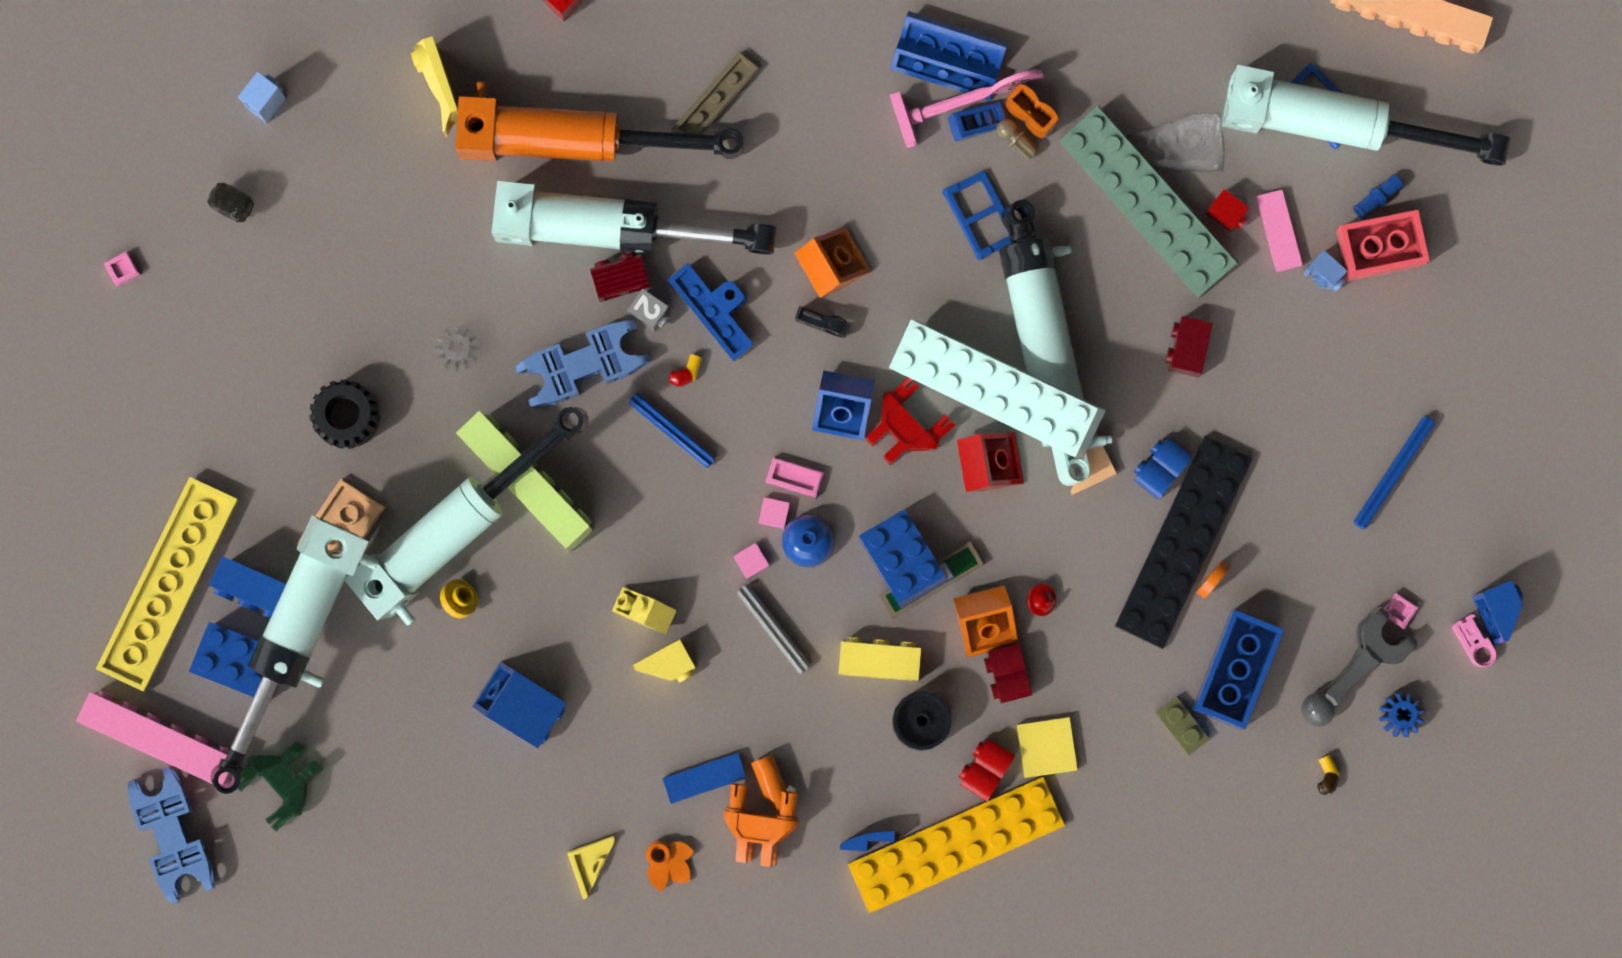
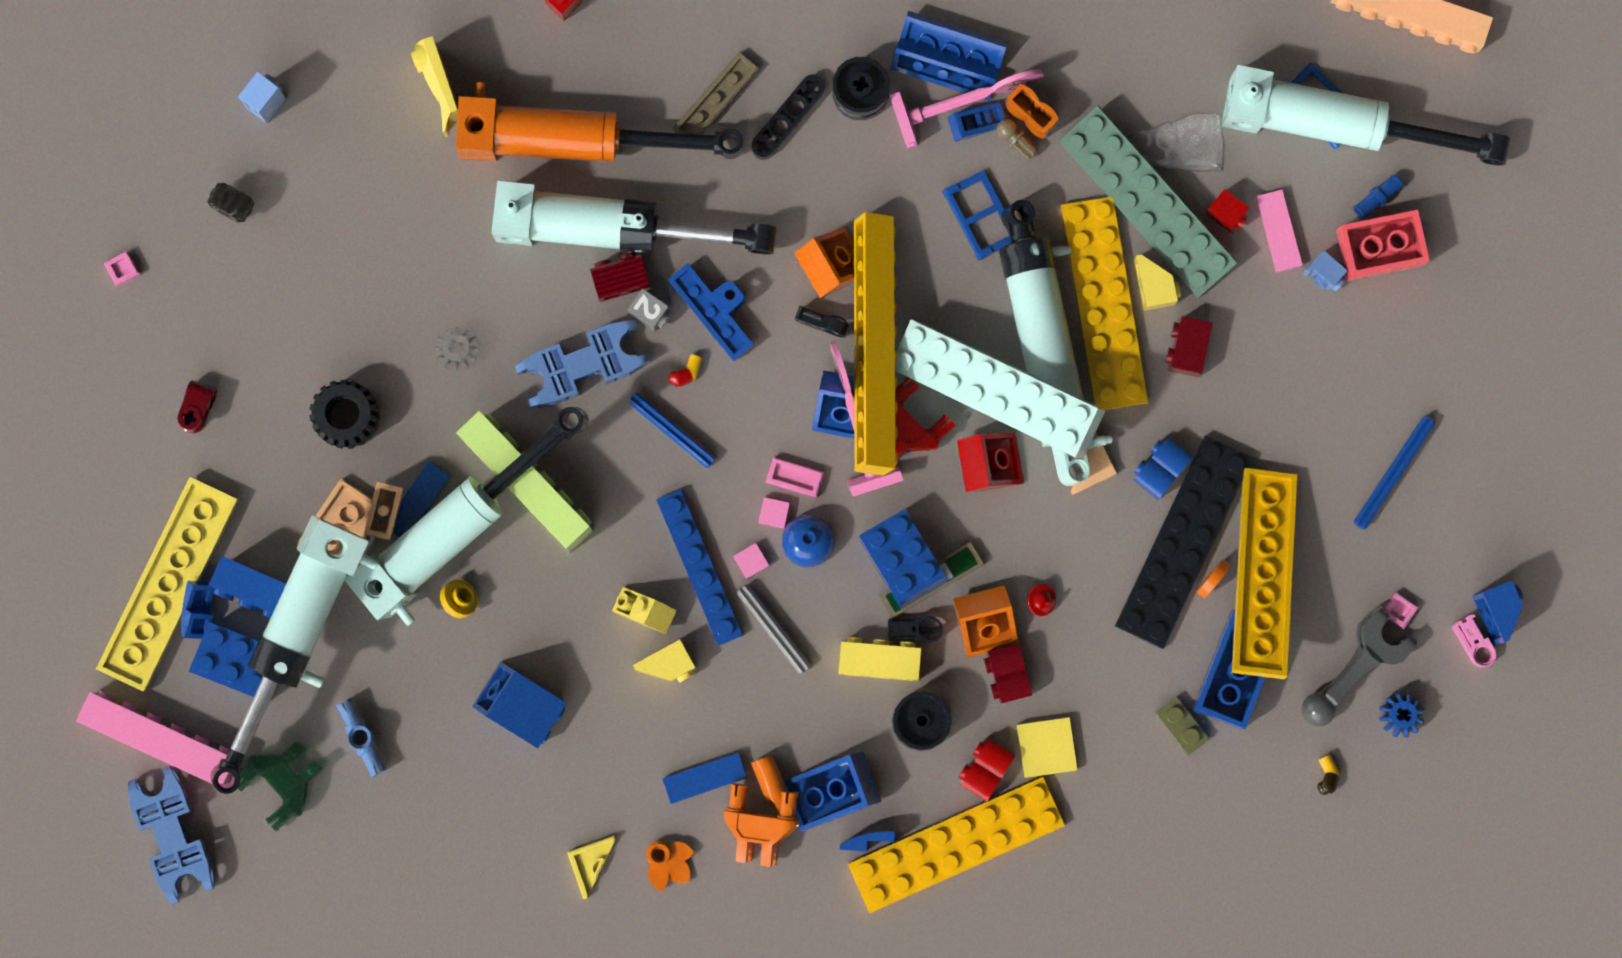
(196, 609): none -> blue slope
(197, 403): none -> dark red piece
(355, 724): none -> medium blue pin
(383, 511): none -> light nougat brick
(420, 497): none -> blue tile
(699, 567): none -> blue plate
(784, 114): none -> black beam
(833, 791): none -> blue slope
(864, 73): none -> black wheel
(868, 481): none -> bright pink piece
(874, 344): none -> yellow brick
(909, 630): none -> black piece
(1104, 304): none -> yellow plate
(1155, 284): none -> light yellow slope
(1264, 574): none -> yellow plate

